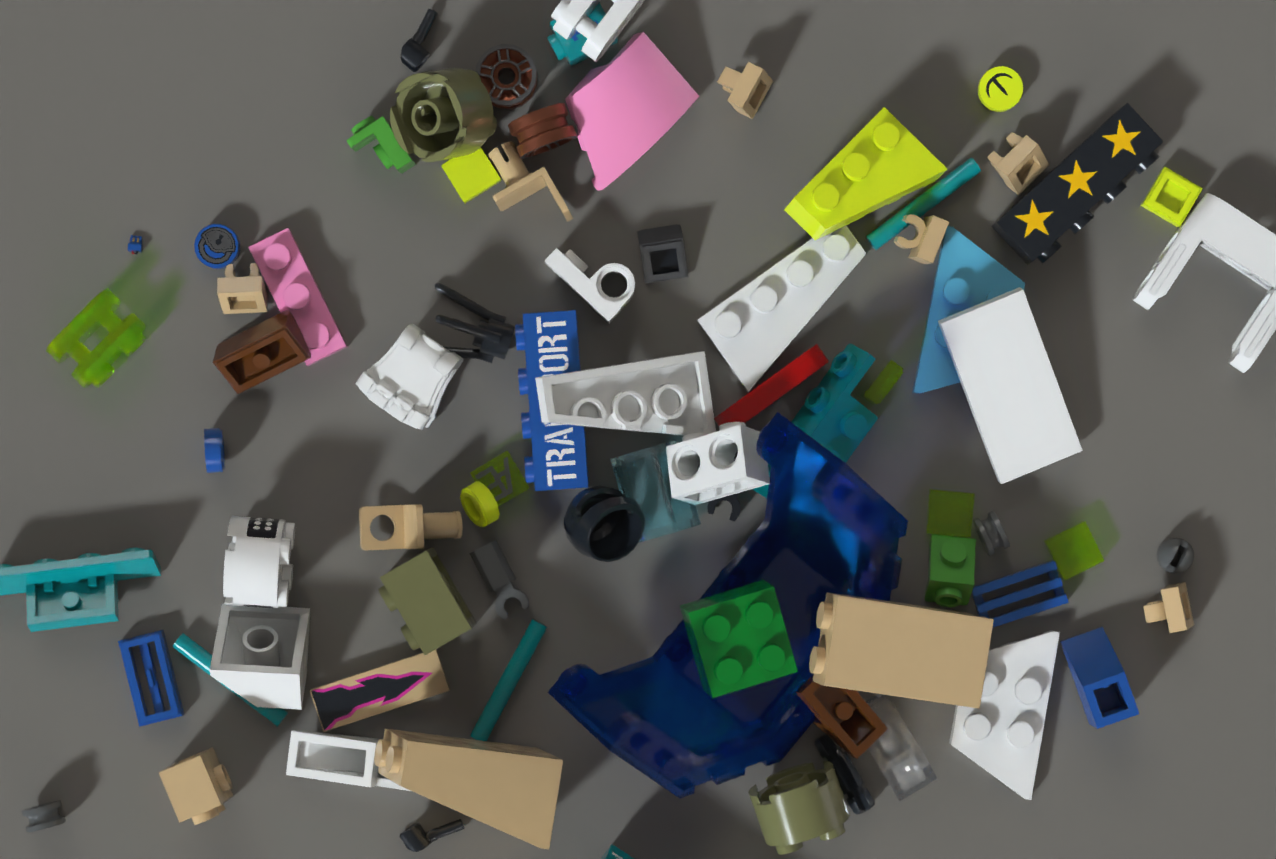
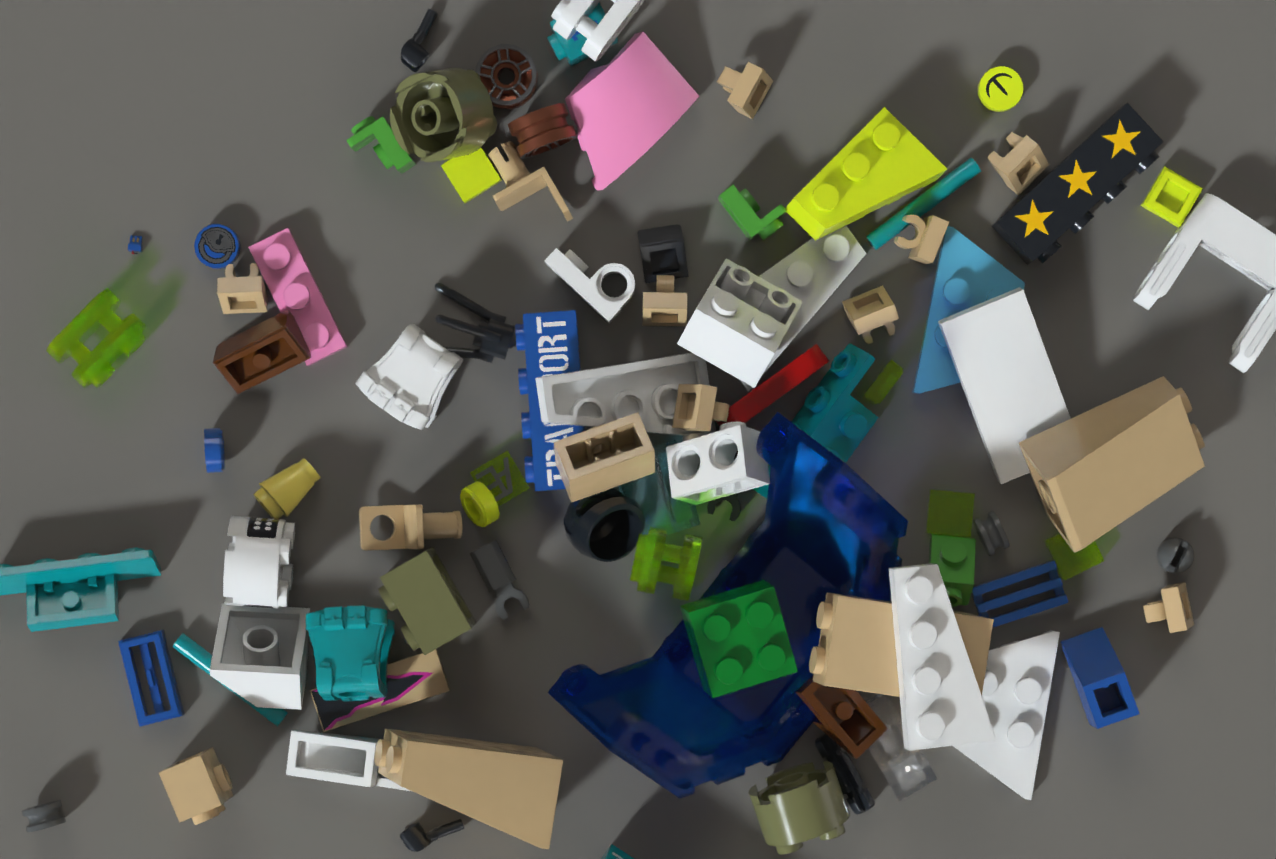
(286, 489): none -> light yellow cone
(351, 651): none -> teal piece
(508, 681): teal bar -> none
(604, 457): none -> tan brick
(647, 563): none -> clear neon green brick
(664, 305): none -> tan tile
(697, 408): none -> tan tile
(740, 322): none -> white slope
(743, 210): none -> bright green bracket
(870, 312): none -> tan tile
(935, 675): none -> white wing
(1113, 460): none -> tan slope

